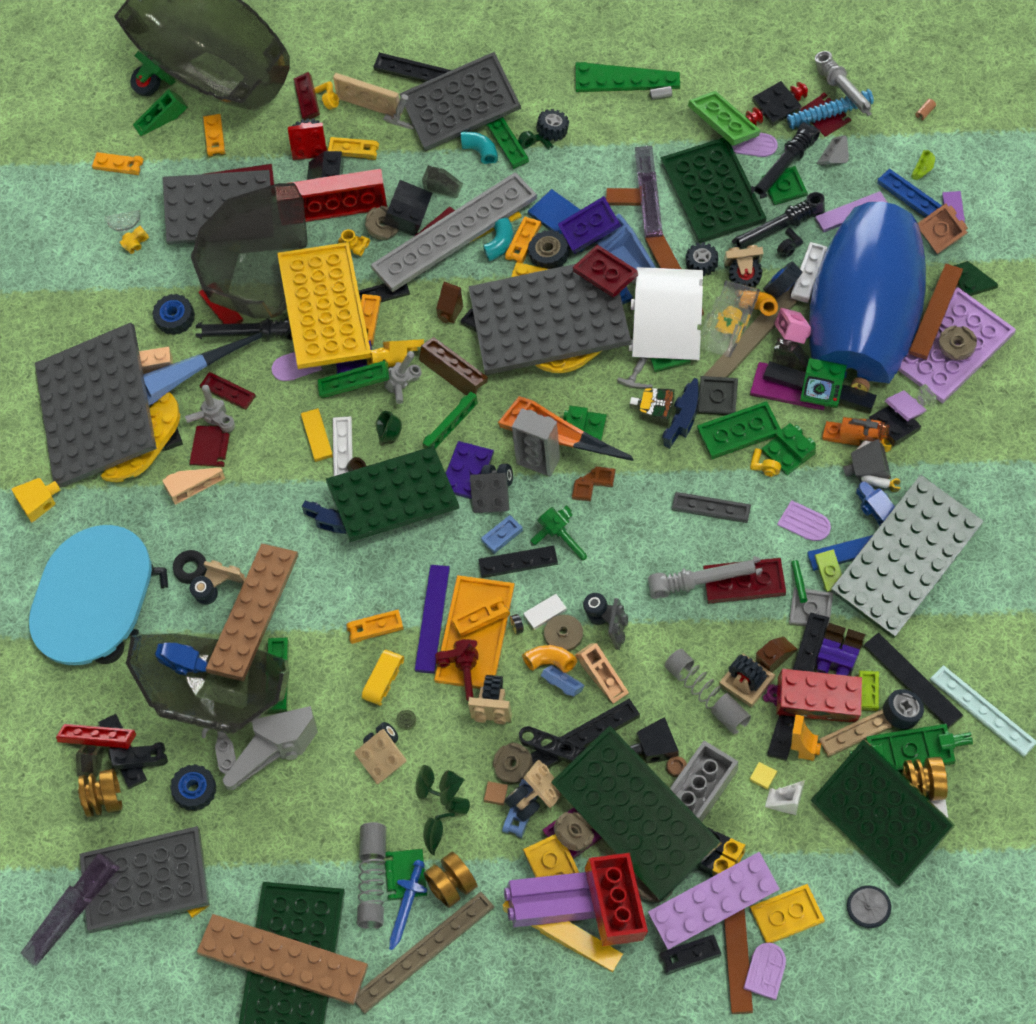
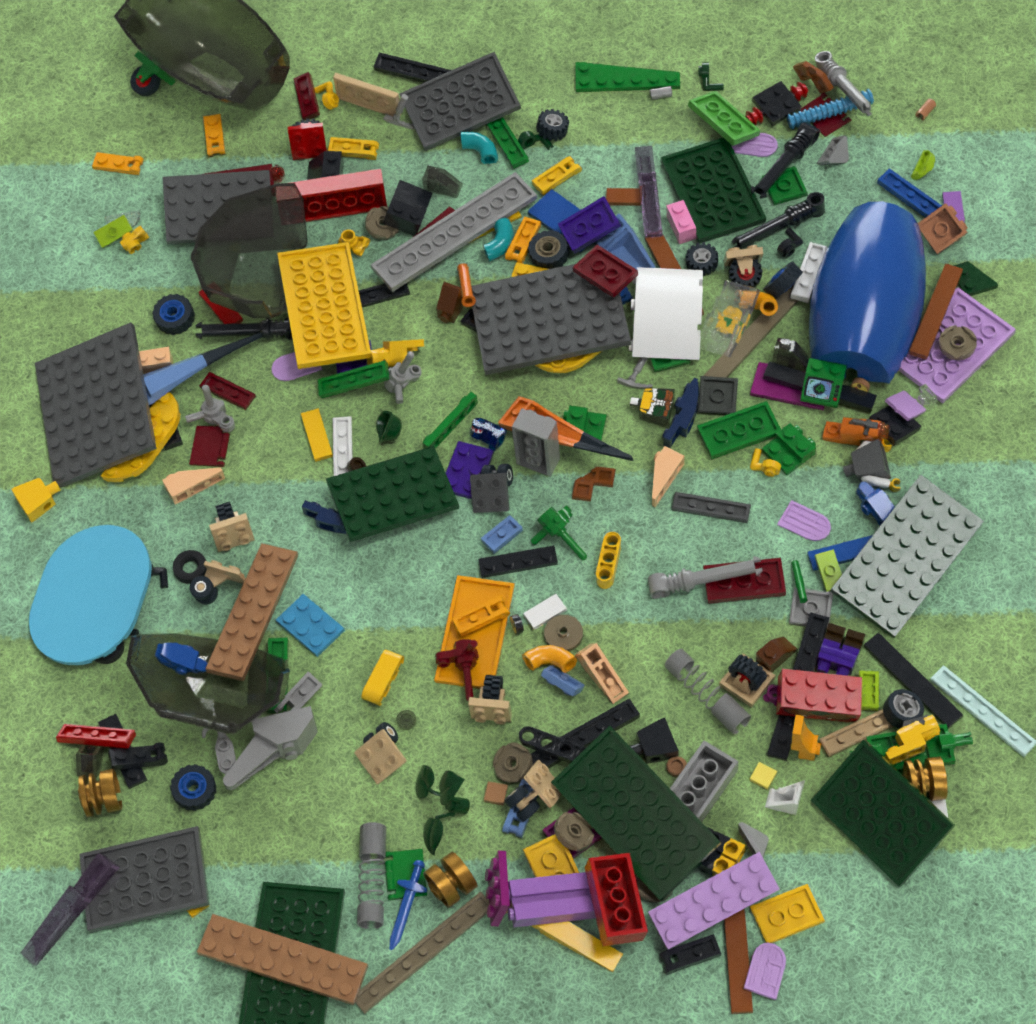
(113, 231): none -> lime plate
(163, 111): green slope -> none
(230, 528): none -> tan plate
(277, 172): none -> clear red plate
(300, 693): none -> light grey hinge
(310, 625): none -> dark azure plate
(370, 308): light orange plate -> none
(374, 626): light orange plate -> none
(432, 618): dark purple tile -> none
(451, 367): reddish brown panel -> none
(468, 299): none -> orange pin
(488, 433): none -> leg
(497, 888): none -> magenta plate
(556, 175): none -> yellow plate
(600, 613): dark grey plate -> none
(608, 552): none -> yellow beam
(666, 468): none -> light nougat slope
(681, 222): none -> bright pink brick
(704, 72): none -> dark green plate
(753, 838): none -> light grey slope
(792, 325): bright pink brick -> none
(807, 71): none -> dark orange tile
(835, 217): lavender tile -> none
(869, 906): flat silver wheel -> none
(912, 738): none -> yellow plate

